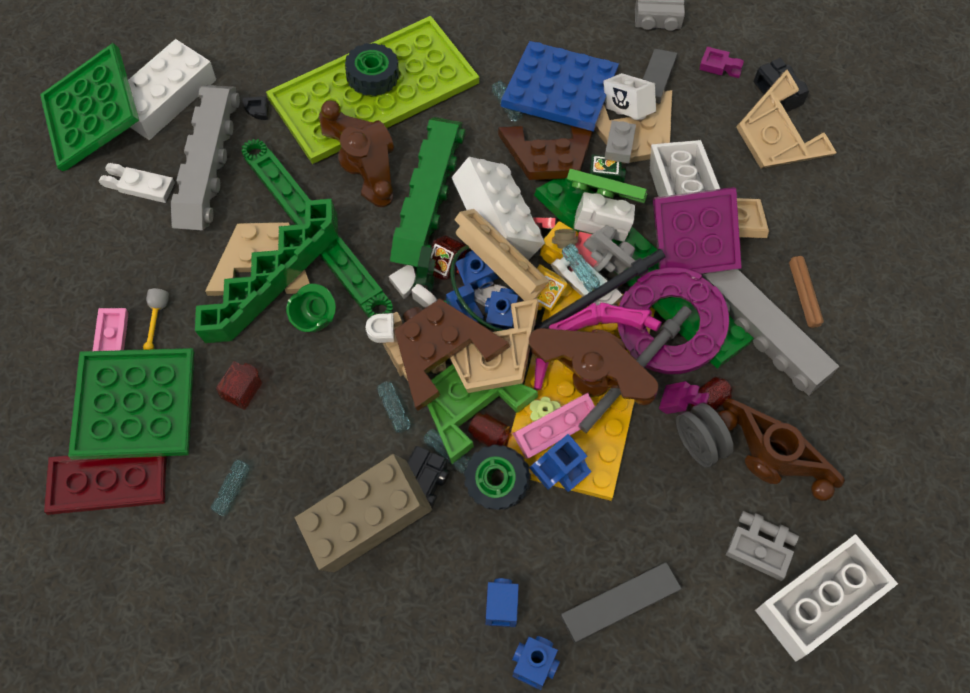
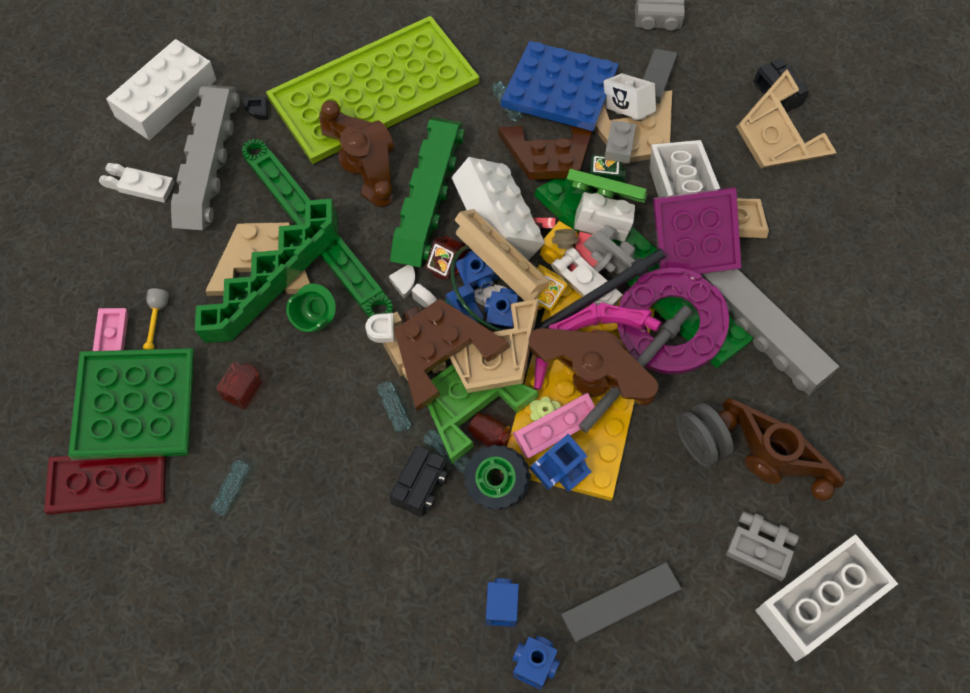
(89, 107): green tile -> none
(362, 514): dark tan brick -> none
(372, 69): black wheel -> none
(425, 269): dark green plate -> none
(580, 267): clear light blue axle -> none
(679, 395): magenta plate -> none
(718, 61): magenta plate -> none
(718, 392): clear red brick -> none
(806, 292): medium nougat axle -> none

